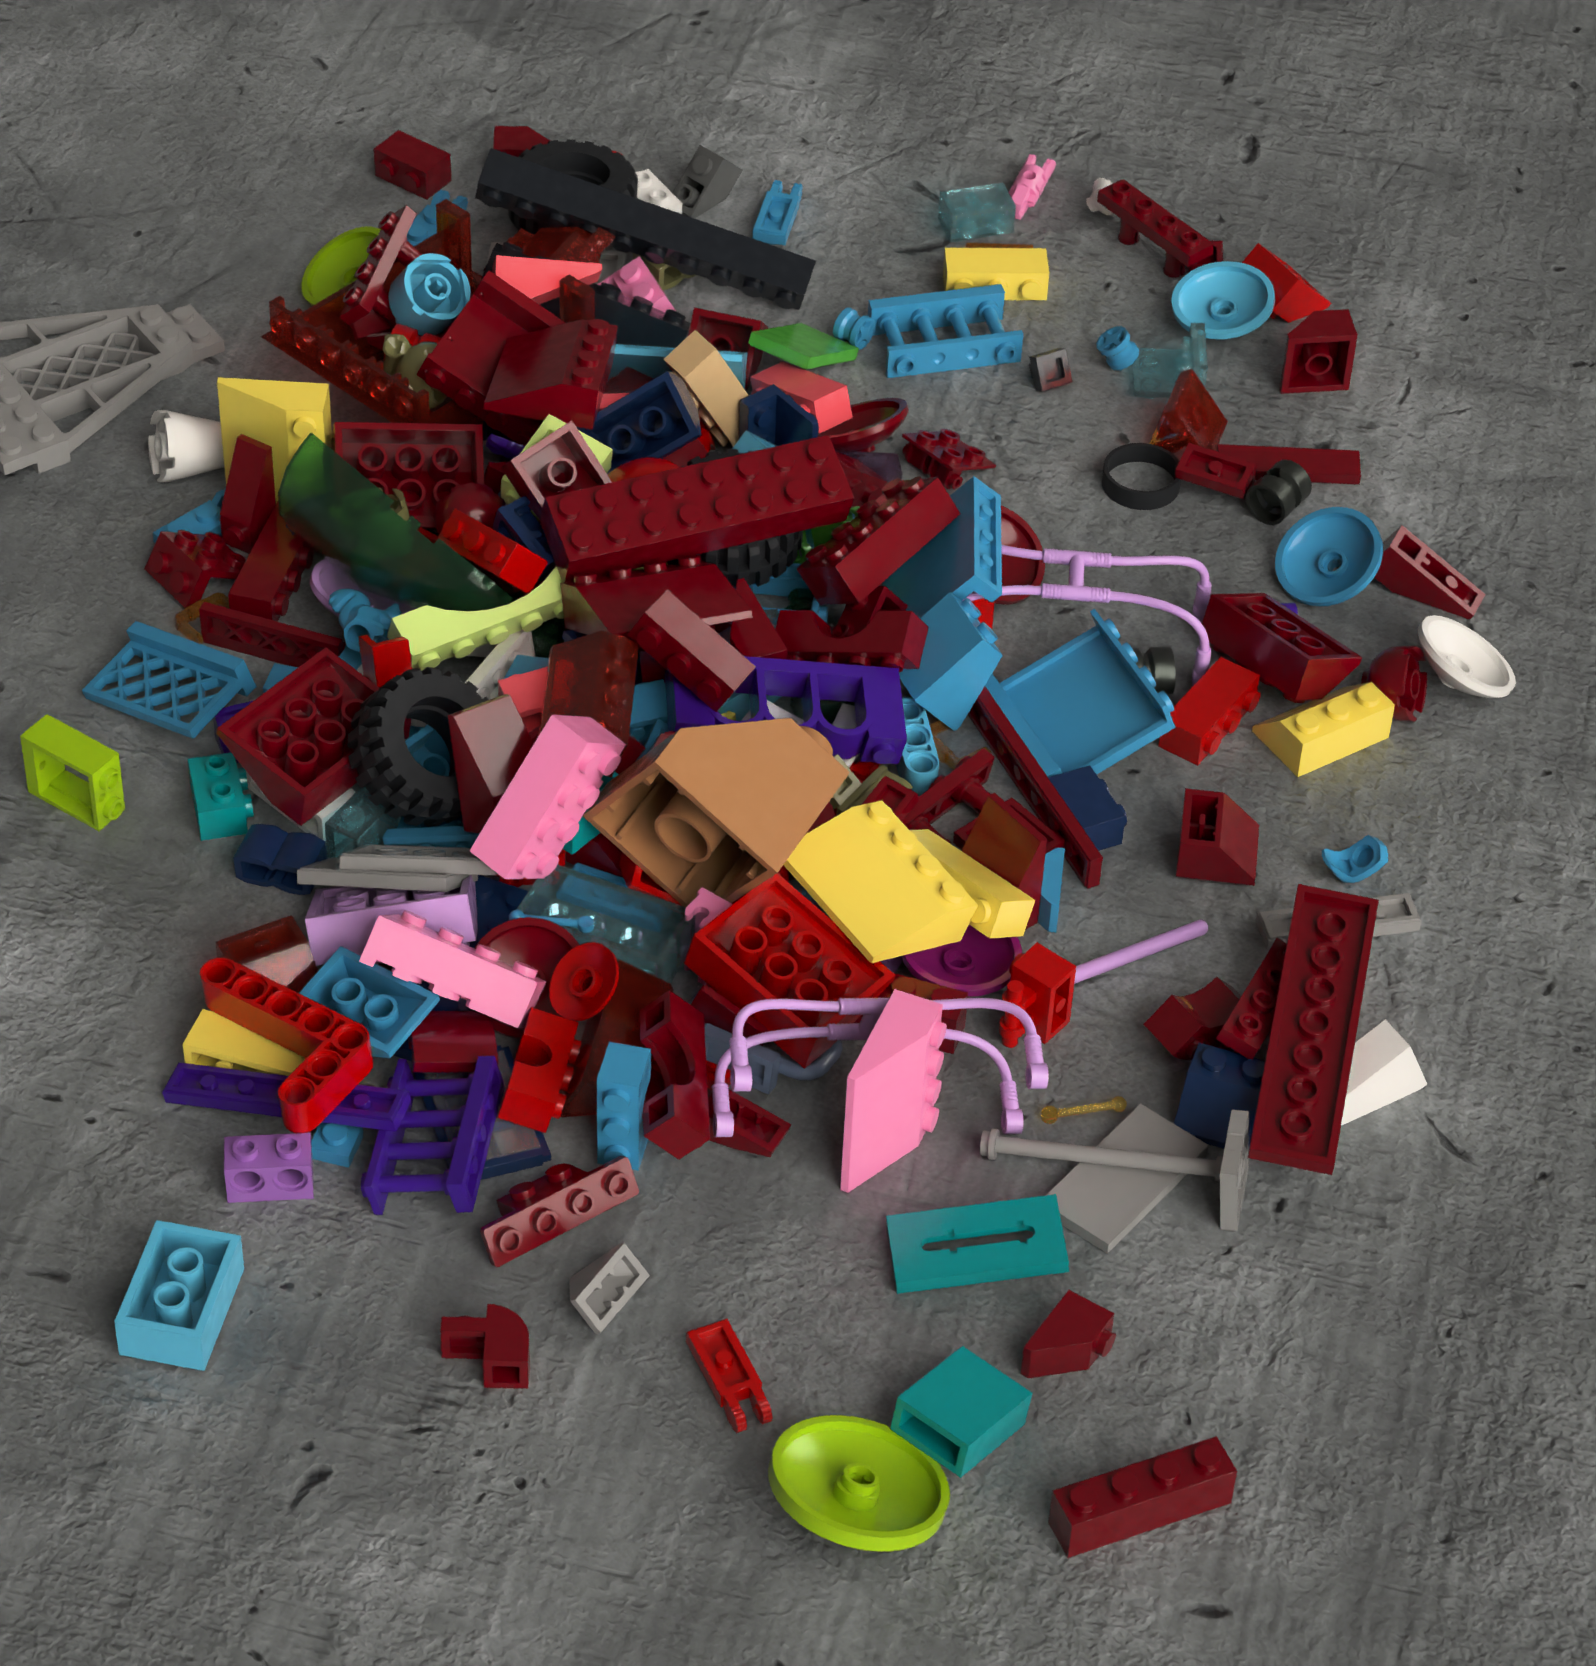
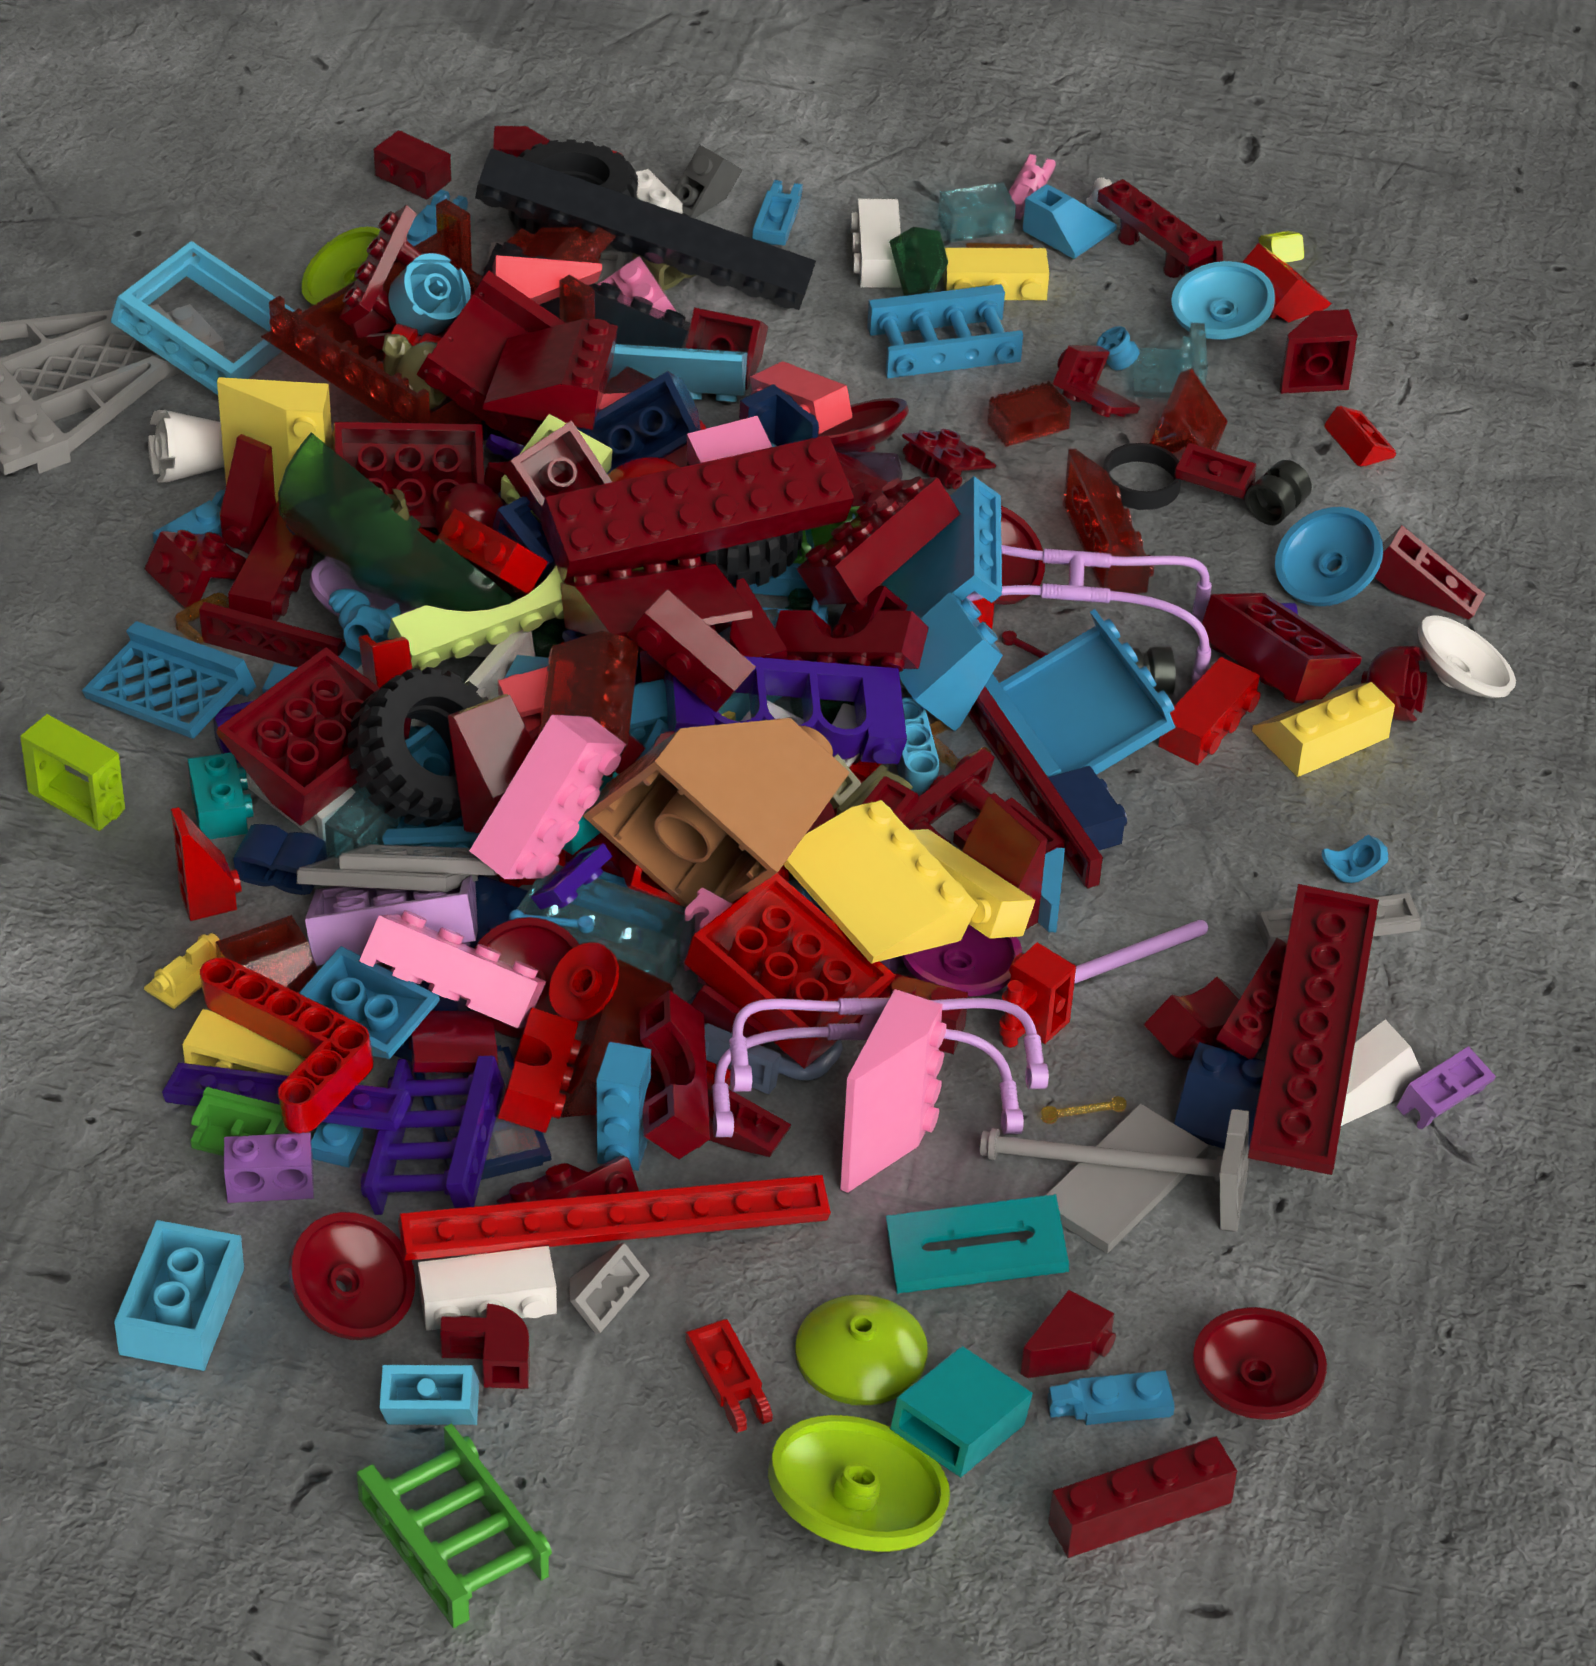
(173, 342): none -> medium azure window
(182, 975): none -> light yellow hinge
(203, 872): none -> red slope
(230, 1114): none -> bright green hinge
(368, 1263): none -> dark red dish
(429, 1394): none -> medium azure brick
(430, 1559): none -> bright green fence
(466, 1284): none -> white brick
(579, 870): none -> dark purple plate
(613, 1217): none -> red plate
(711, 386): tan brick -> none
(726, 440): none -> bright pink brick
(803, 346): bright green tile -> none
(854, 328): dark azure wheel -> none
(857, 1364): none -> lime dish
(871, 230): none -> white brick
(919, 259): none -> clear green slope
(1010, 638): none -> dark red hinge
(1028, 413): none -> clear red brick
(1050, 369): tile -> none
(1064, 222): none -> dark azure slope
(1079, 376): none -> dark red bracket
(1103, 523): none -> clear red slope
(1113, 1398): none -> dark azure hinge
(1216, 839): dark red slope -> none
(1263, 1348): none -> dark red dish
(1285, 245): none -> neon yellow slope
(1320, 464): dark red tile -> none
(1358, 437): none -> red slope
(1445, 1086): none -> medium lavender hinge

